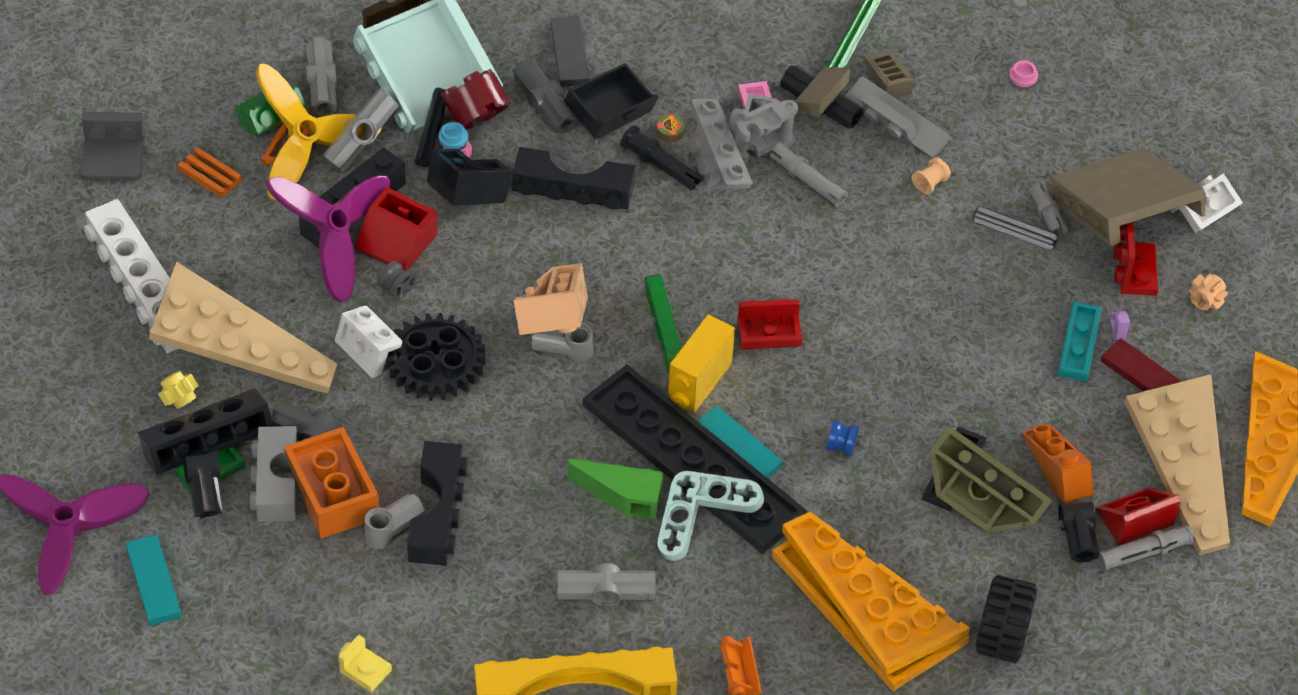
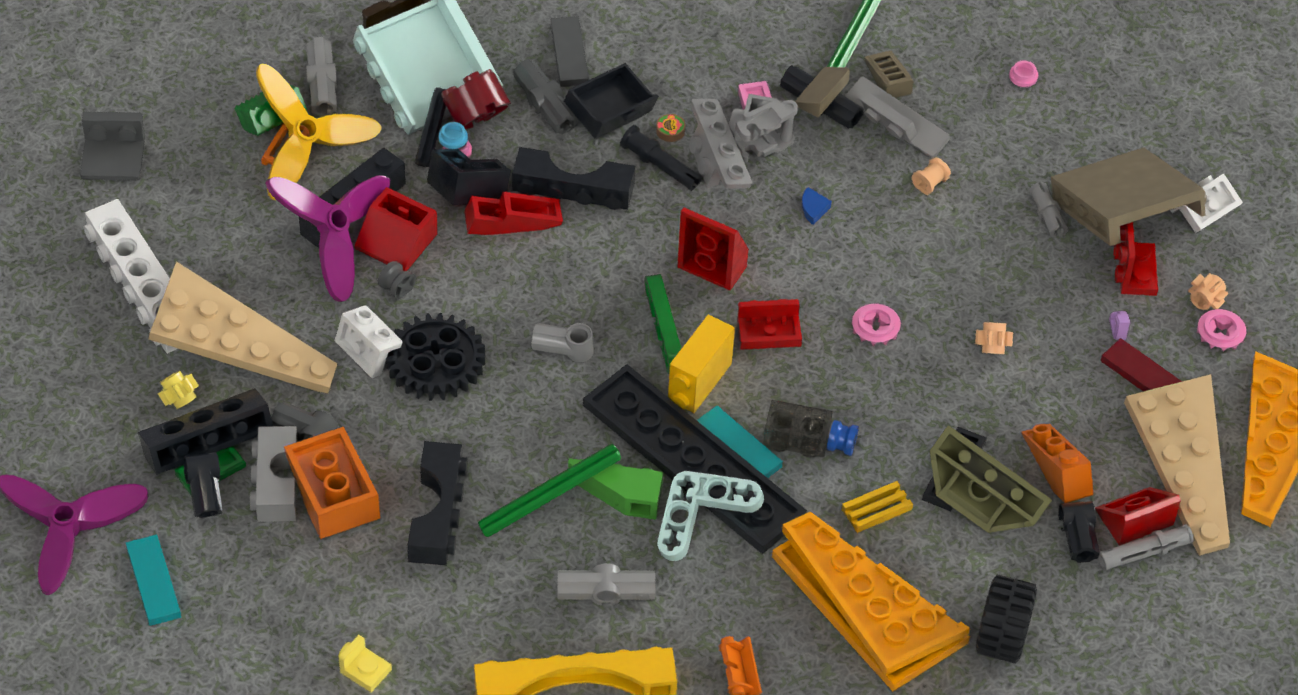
(232, 180): orange tile -> none
(347, 144): light grey piece -> none
(387, 522): light grey piece -> none
(511, 214): none -> red slope
(549, 490): none -> green axle
(554, 303): light nougat wedge -> none
(711, 249): none -> red slope
(791, 427): none -> clear smoke brick
(799, 167): light grey pin -> none
(814, 205): none -> blue tile
(887, 318): none -> bright pink gear
(892, 488): none -> yellow tile
(994, 338): none -> light nougat gear
(1015, 228): axle -> none
(1079, 341): teal tile -> none
(1223, 320): none -> bright pink gear

